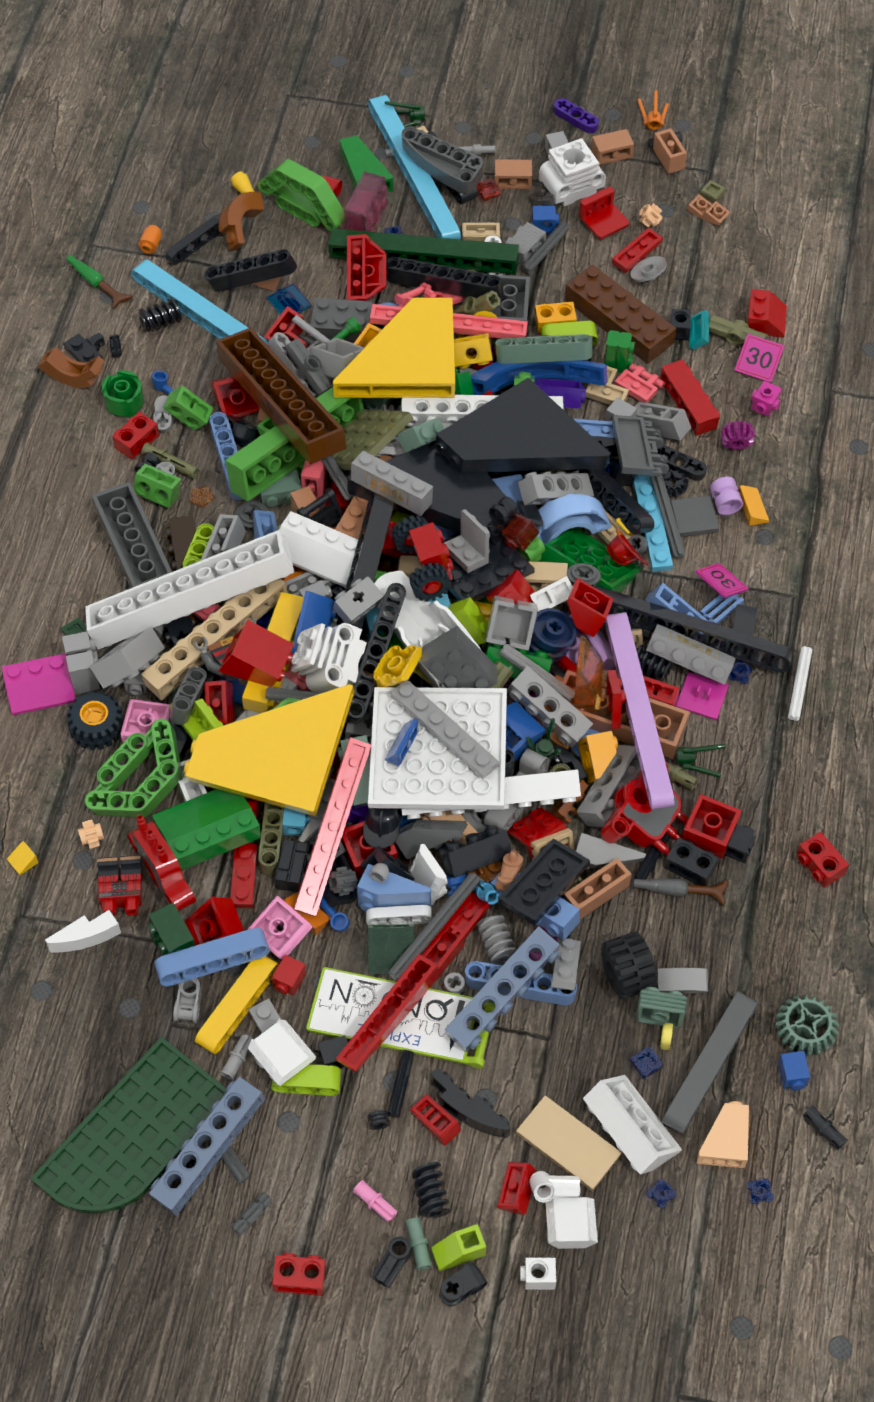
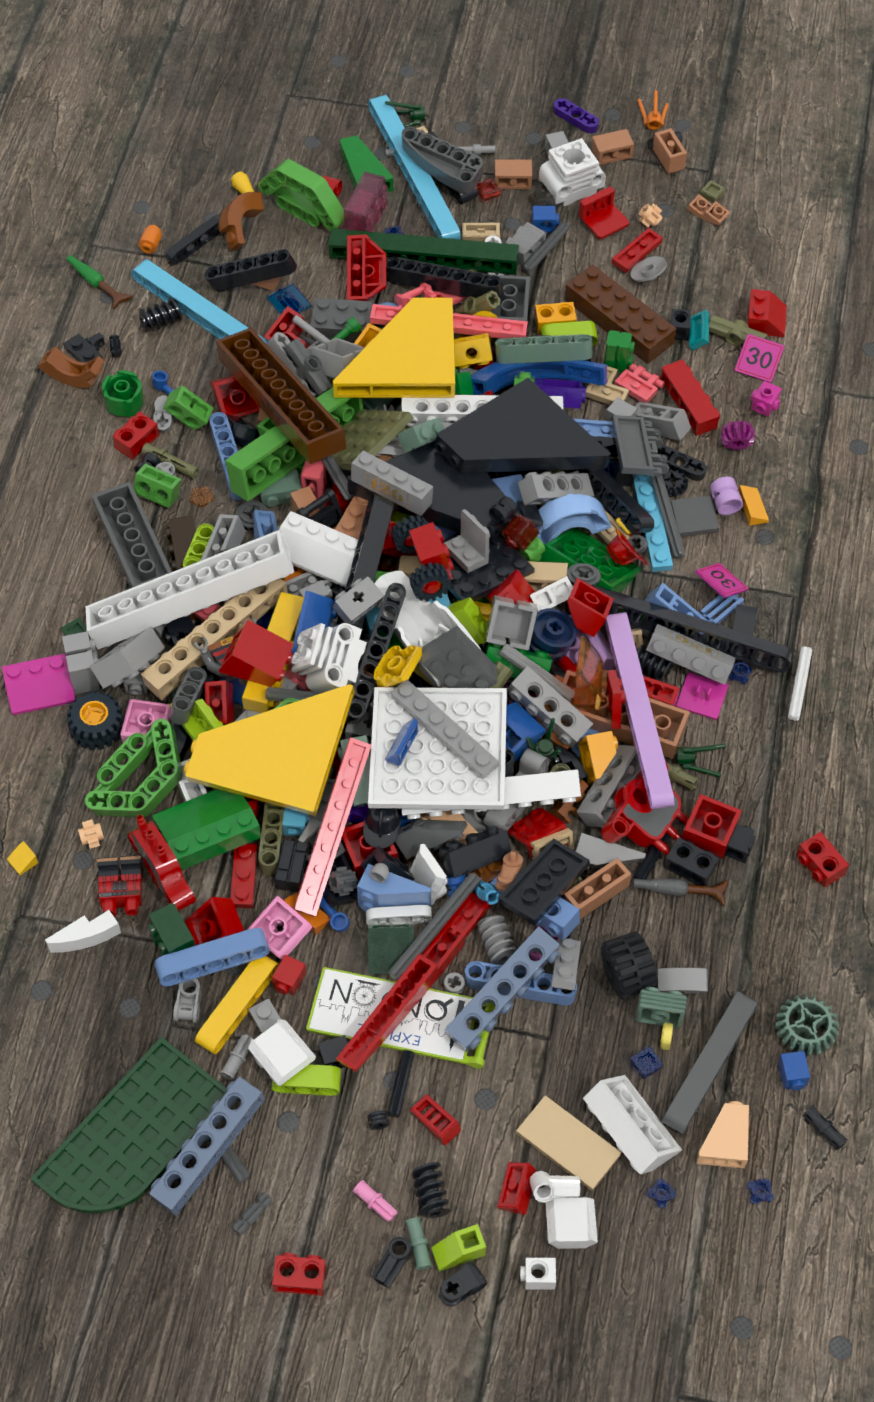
(476, 1113): black slope -> none

